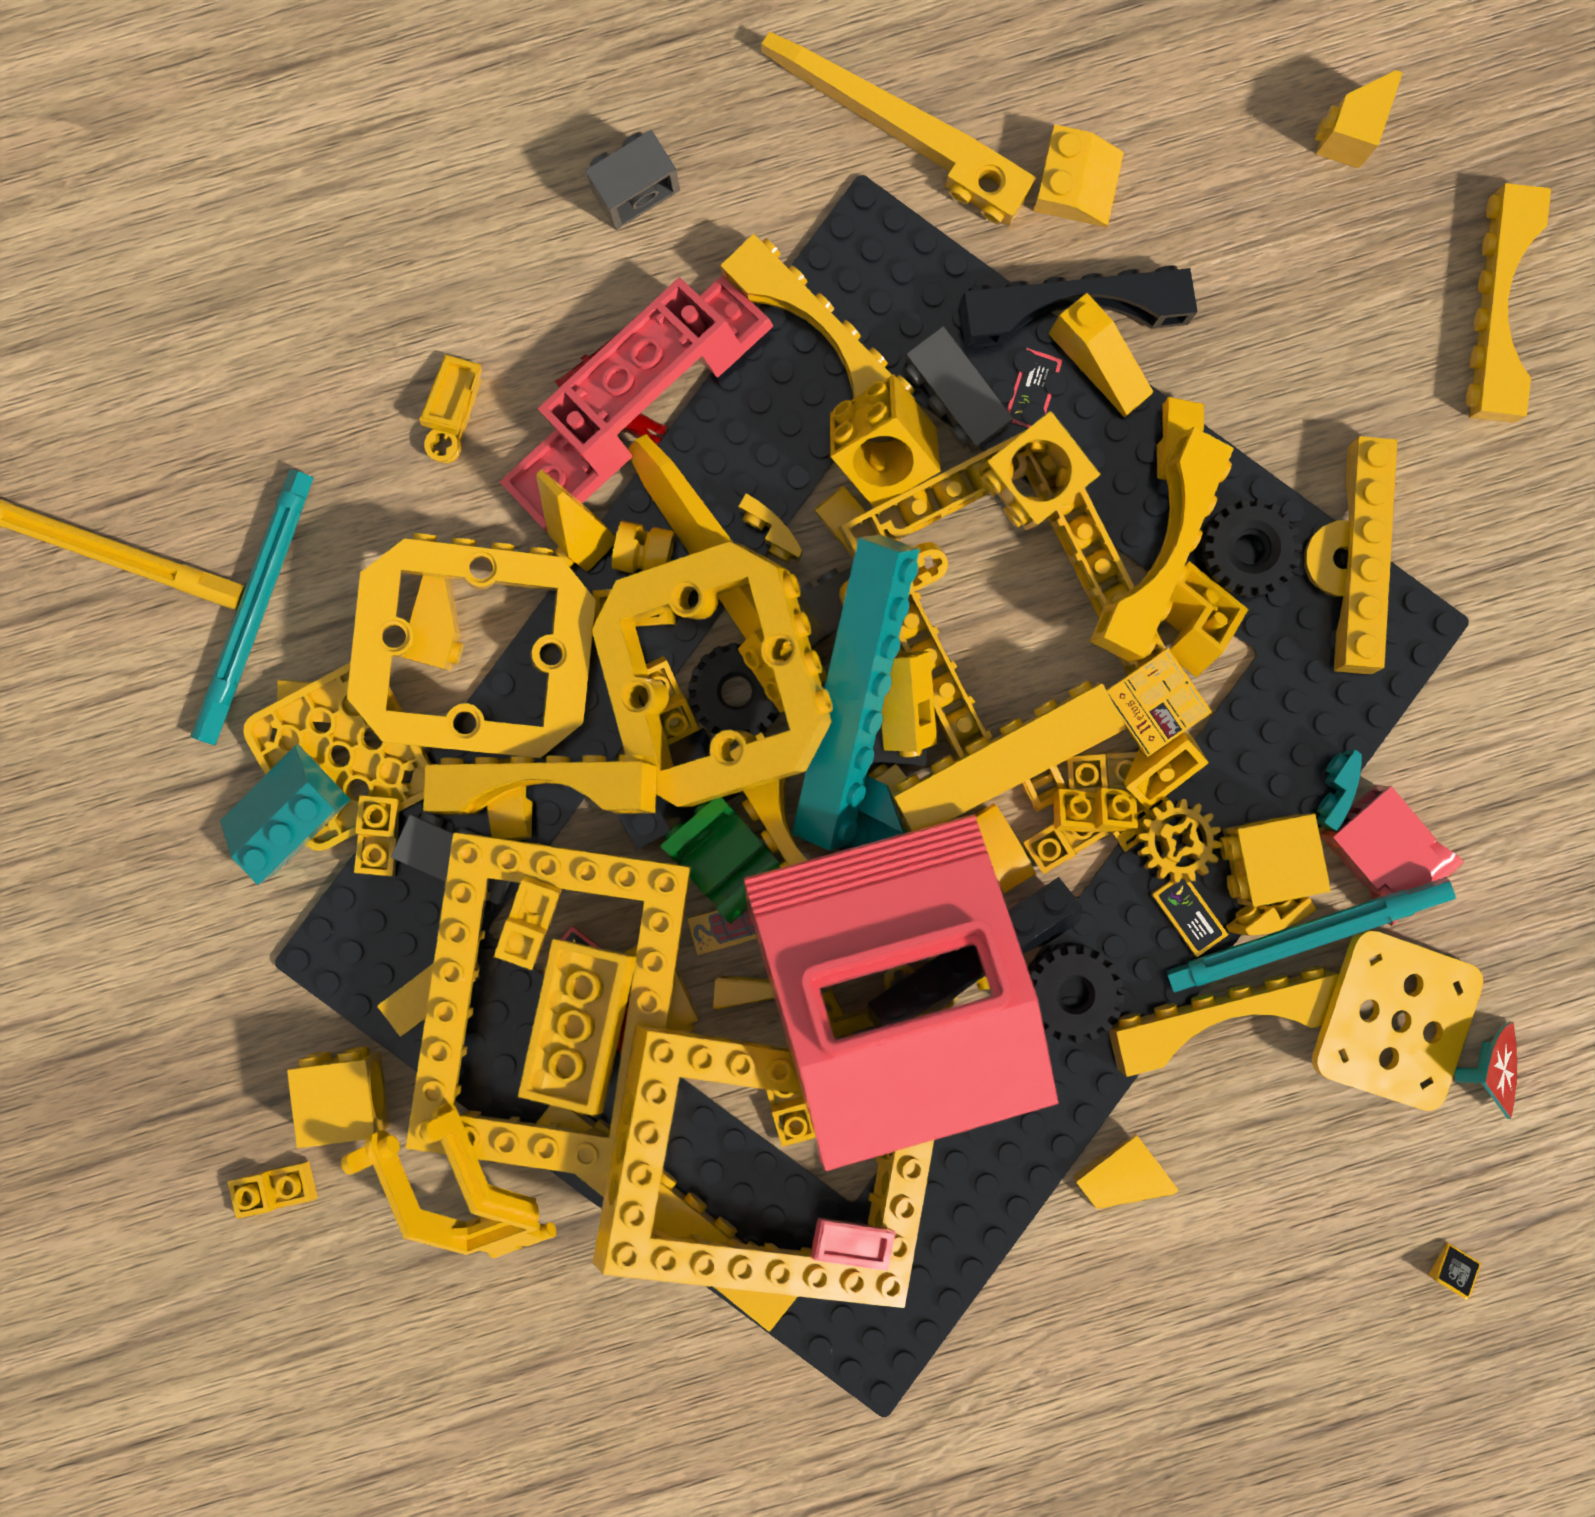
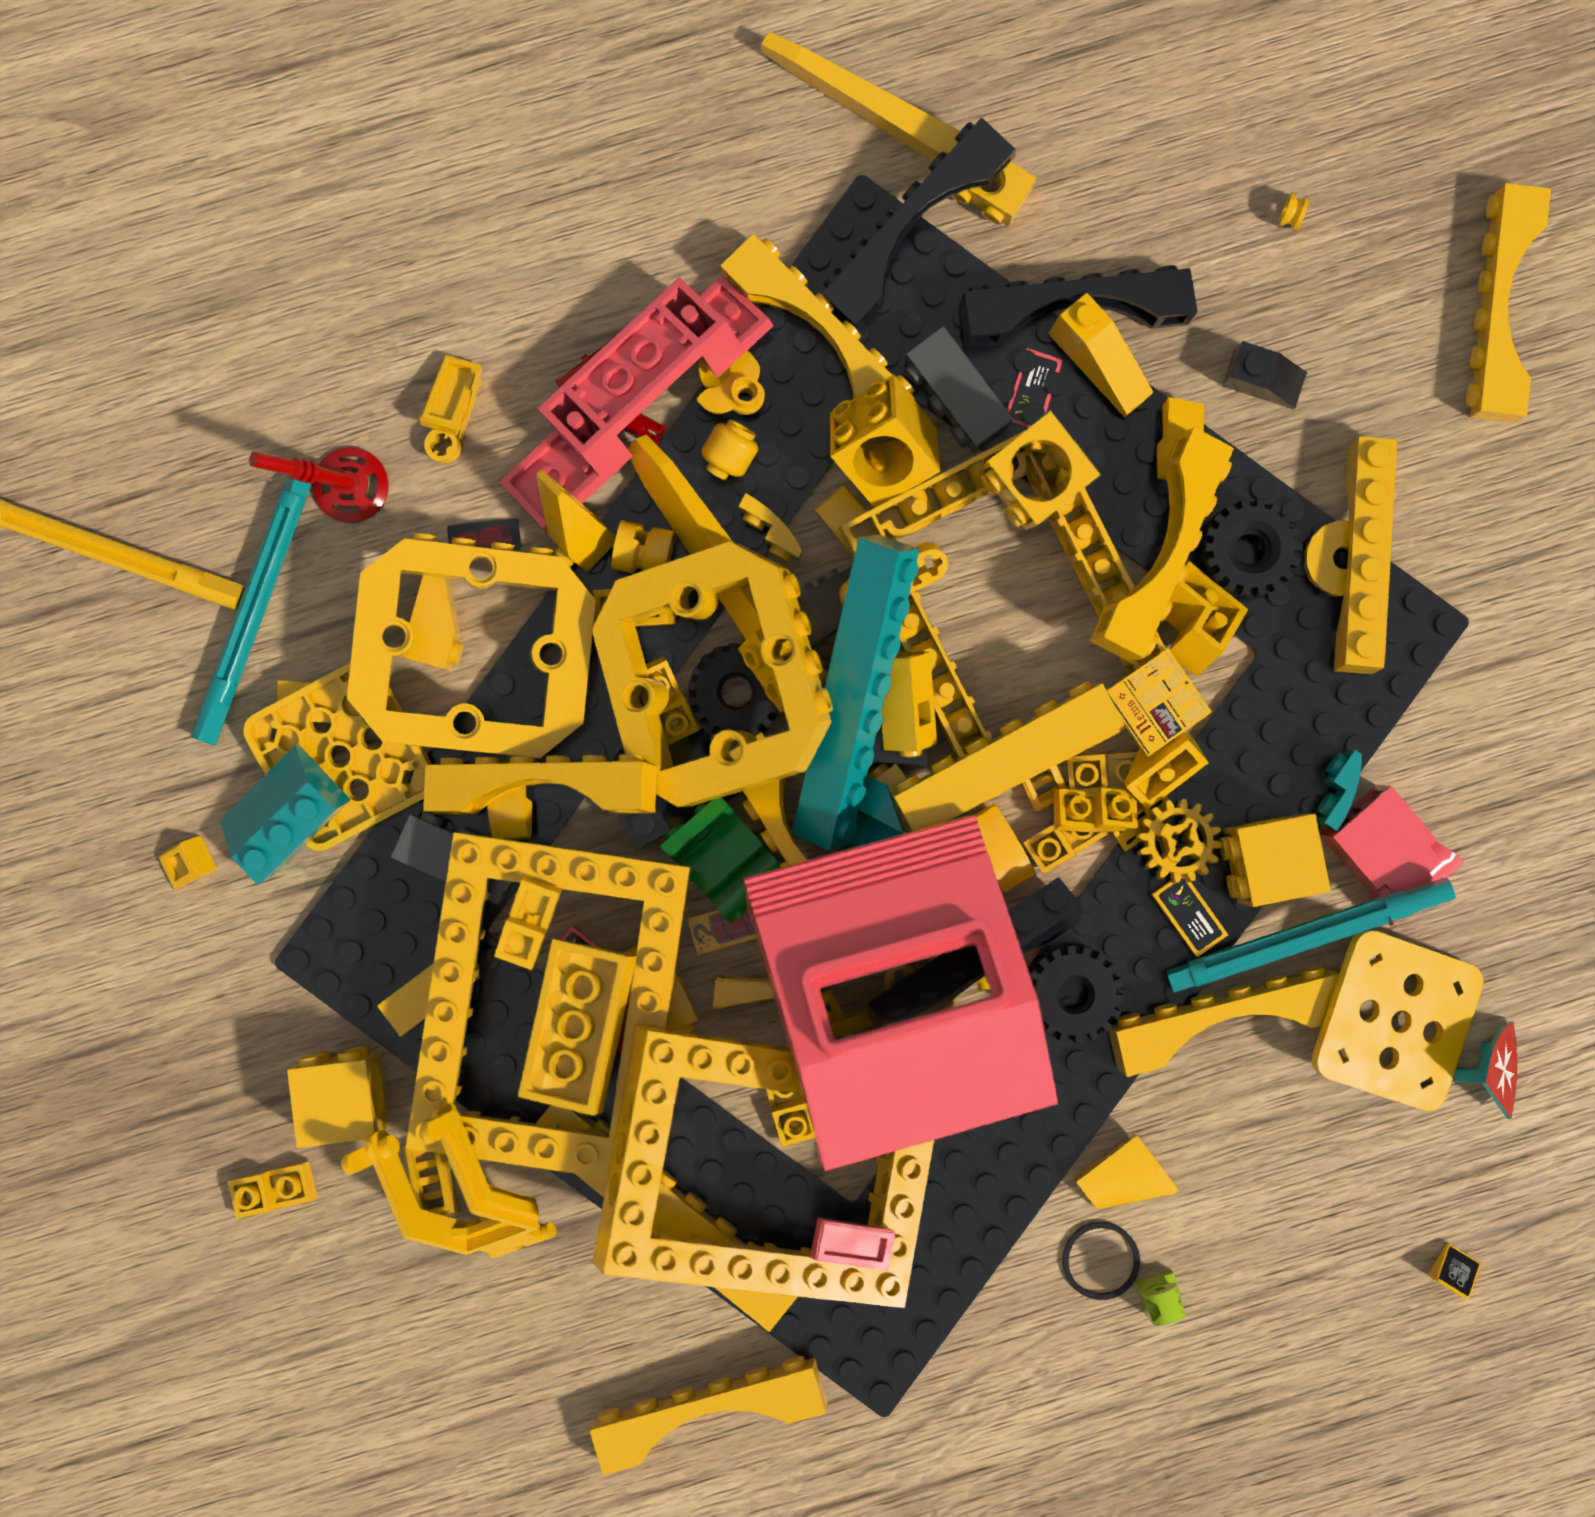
(187, 862): none -> yellow slope
(339, 480): none -> red dish
(377, 835): yellow slope -> none
(443, 1177): none -> yellow slope
(487, 532): none -> sticker
(632, 178): dark grey brick -> none
(723, 392): none -> yellow plate
(729, 449): none -> yellow head
(783, 1393): none -> yellow arch
(969, 165): none -> black arch
(1078, 176): yellow slope -> none
(1101, 1296): none -> black piece
(1161, 1298): none -> lime leg
(1264, 375): none -> black slope
(1272, 918): yellow slope -> none
(1293, 211): none -> yellow bush
(1357, 123): yellow slope -> none

